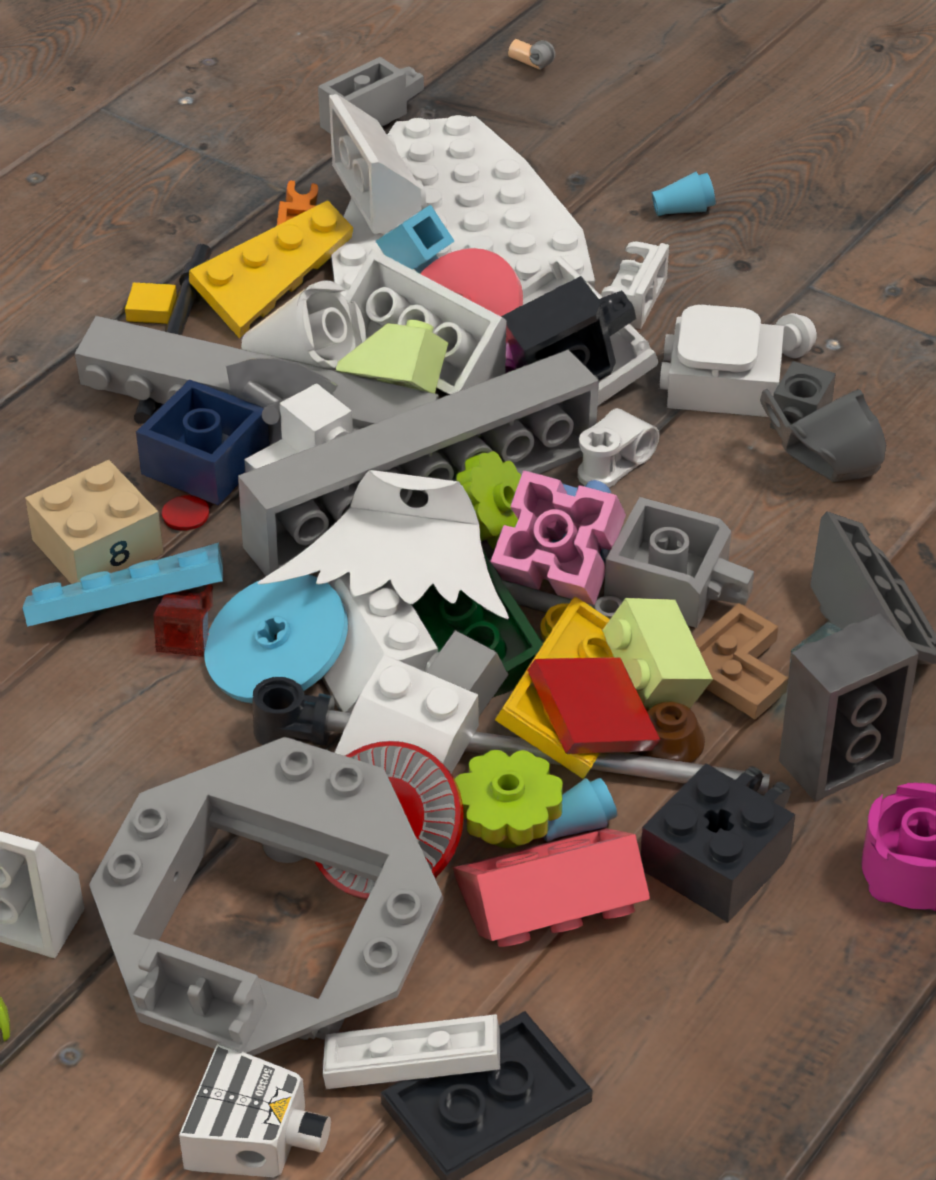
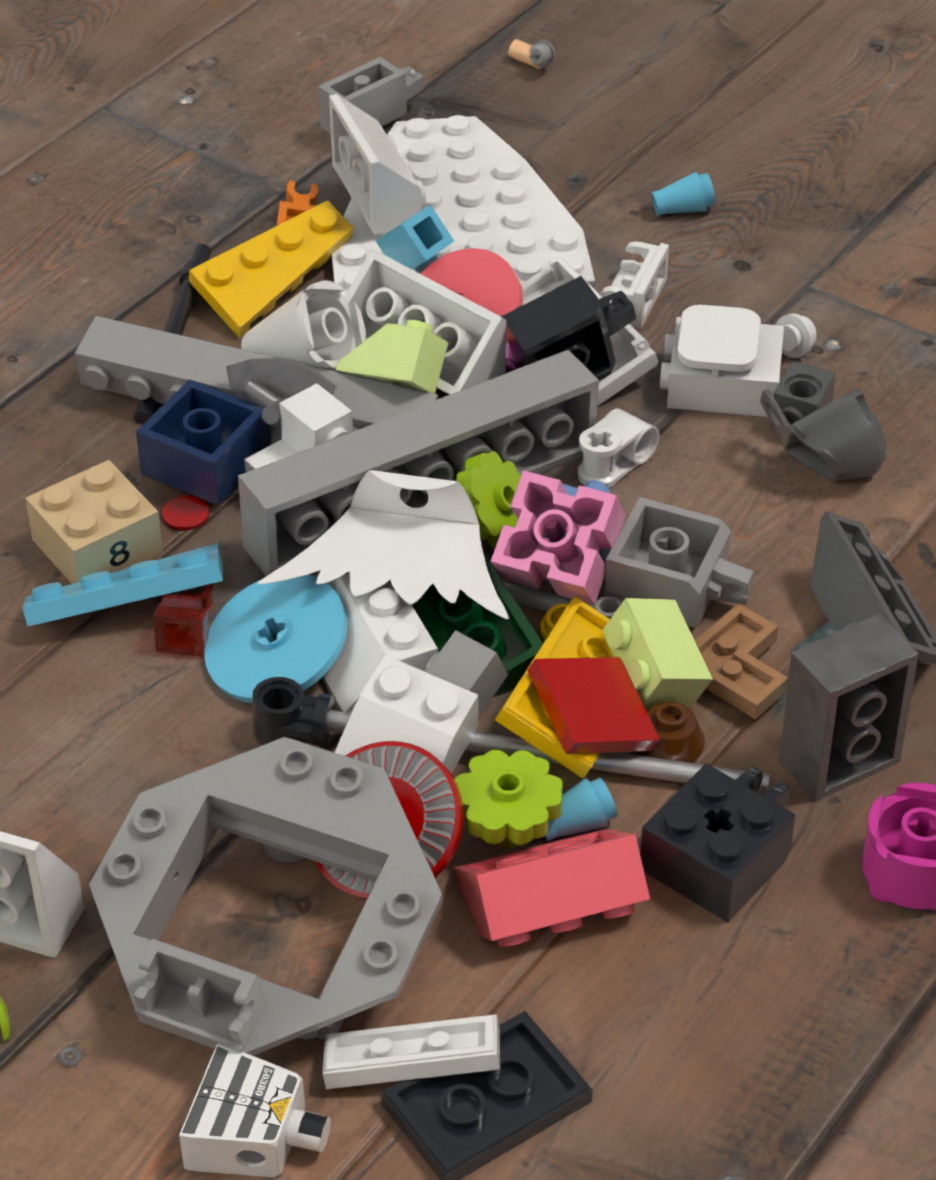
(150, 302): yellow tile -> none

